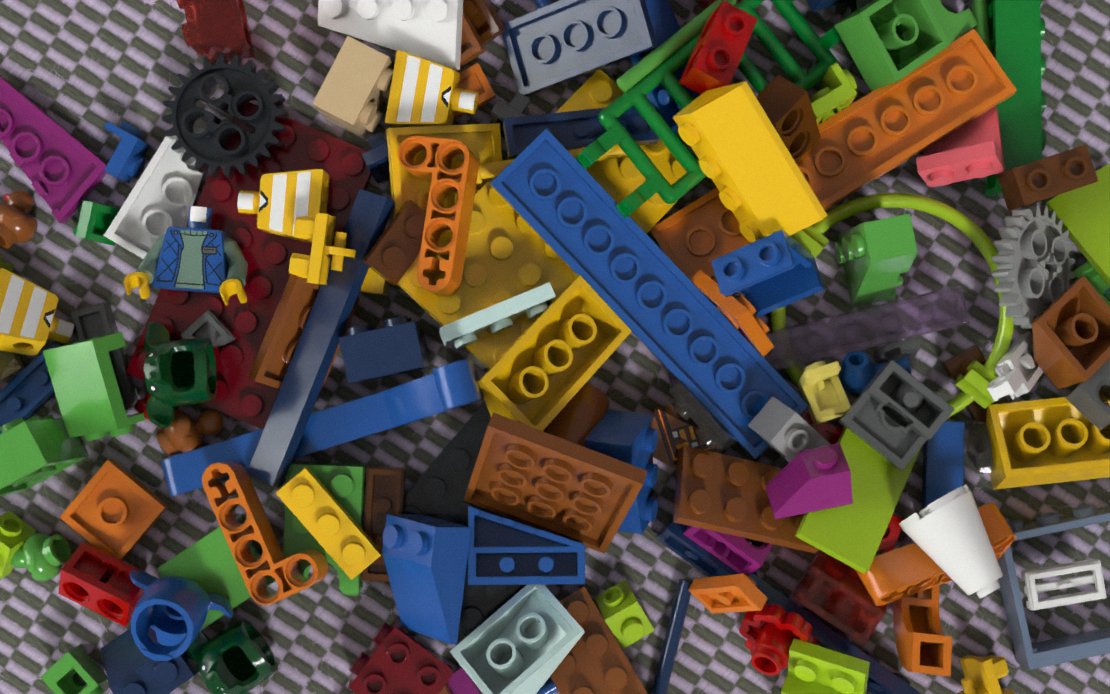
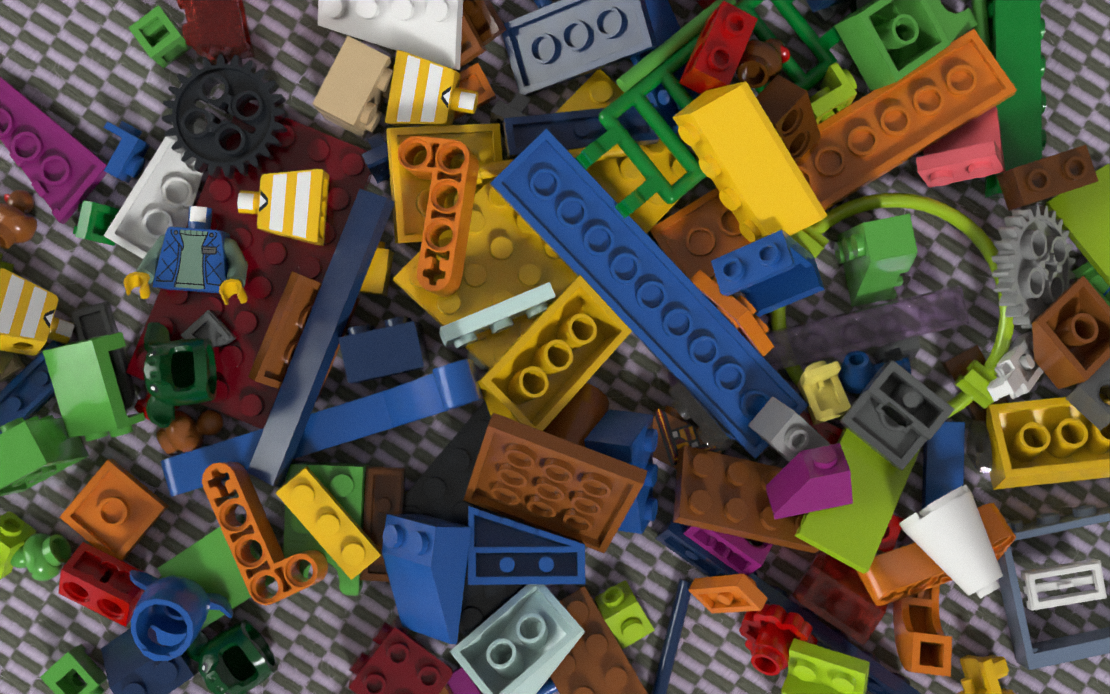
(160, 37): none -> bright green brick
(321, 232): yellow hips -> none
(398, 244): reddish brown plate -> none
(762, 61): none -> reddish brown animal

